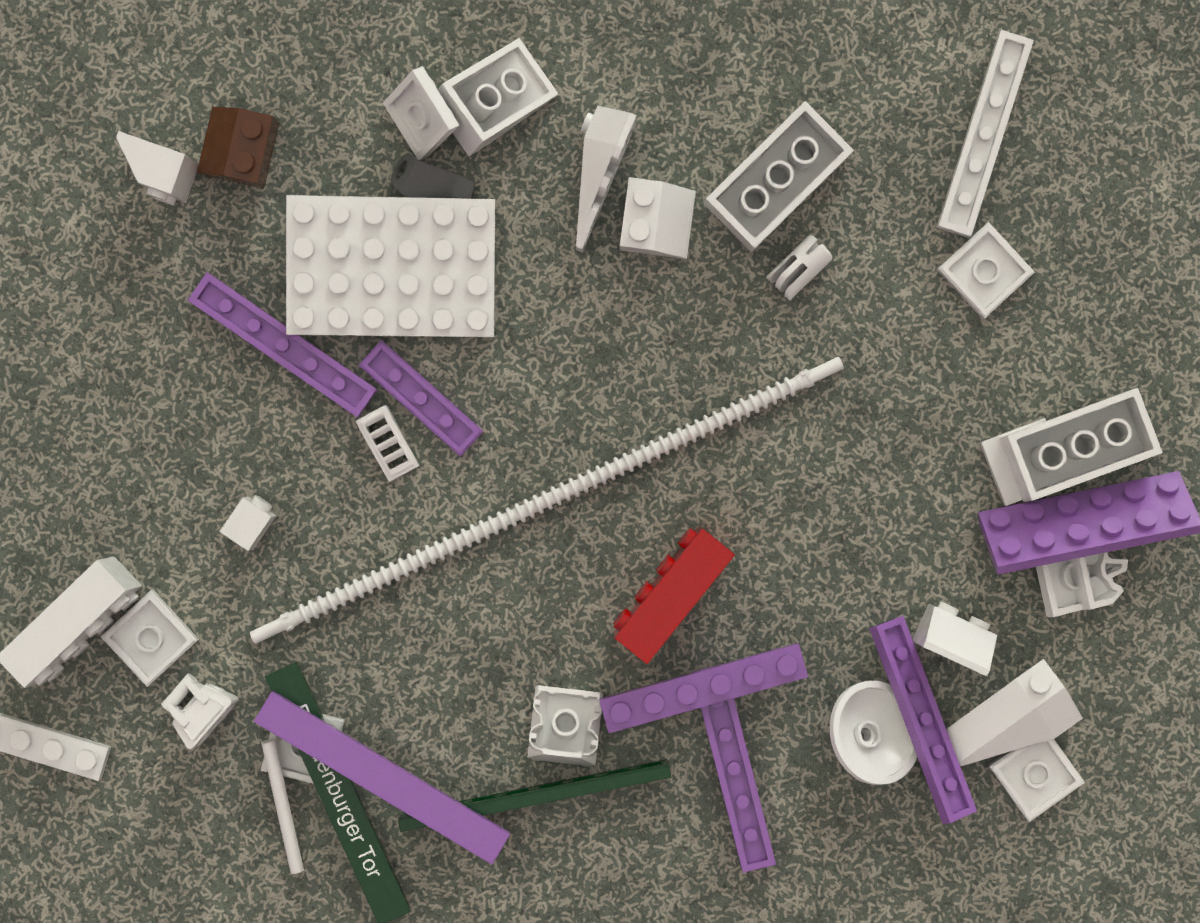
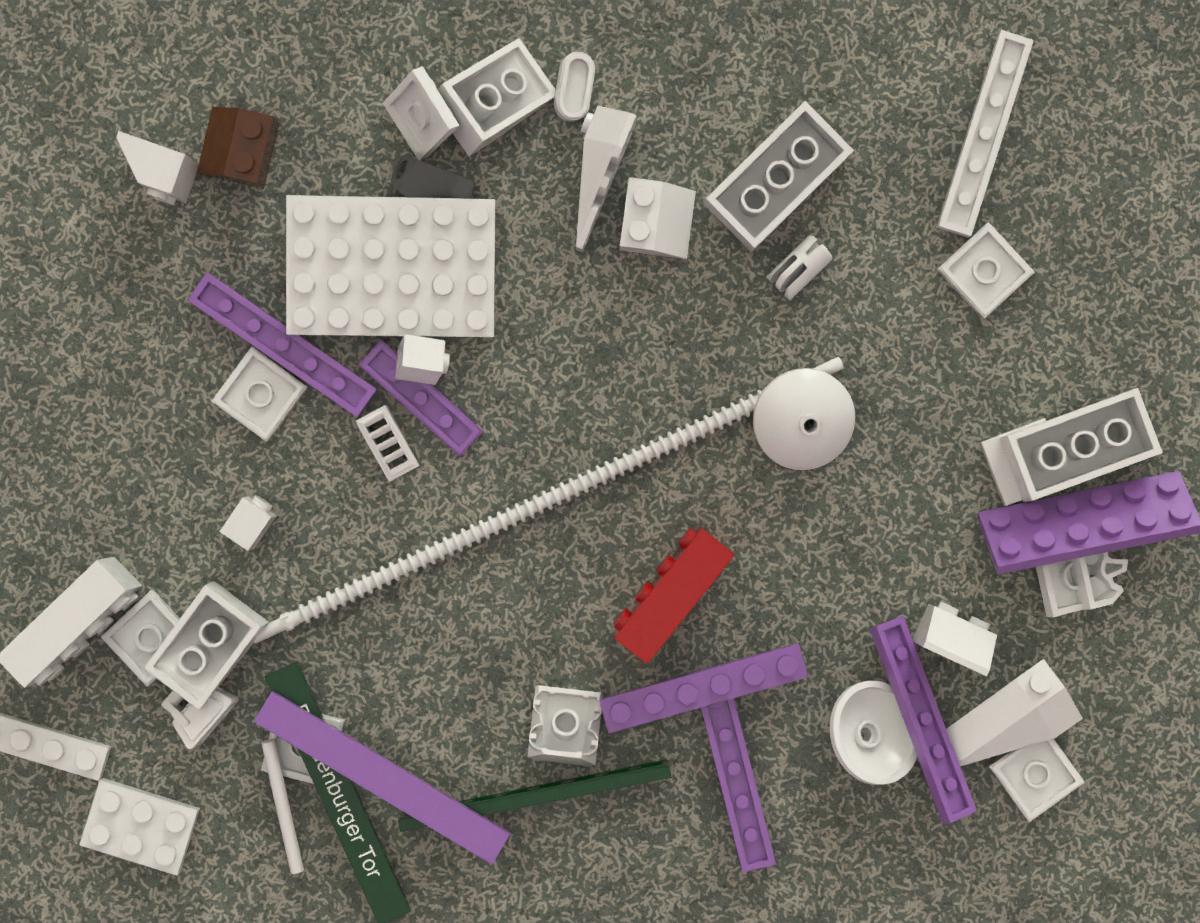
(139, 826): none -> white plate
(205, 644): none -> white slope
(259, 394): none -> white tile
(421, 359): none -> white brick
(574, 86): none -> white tile
(791, 402): none -> white dish

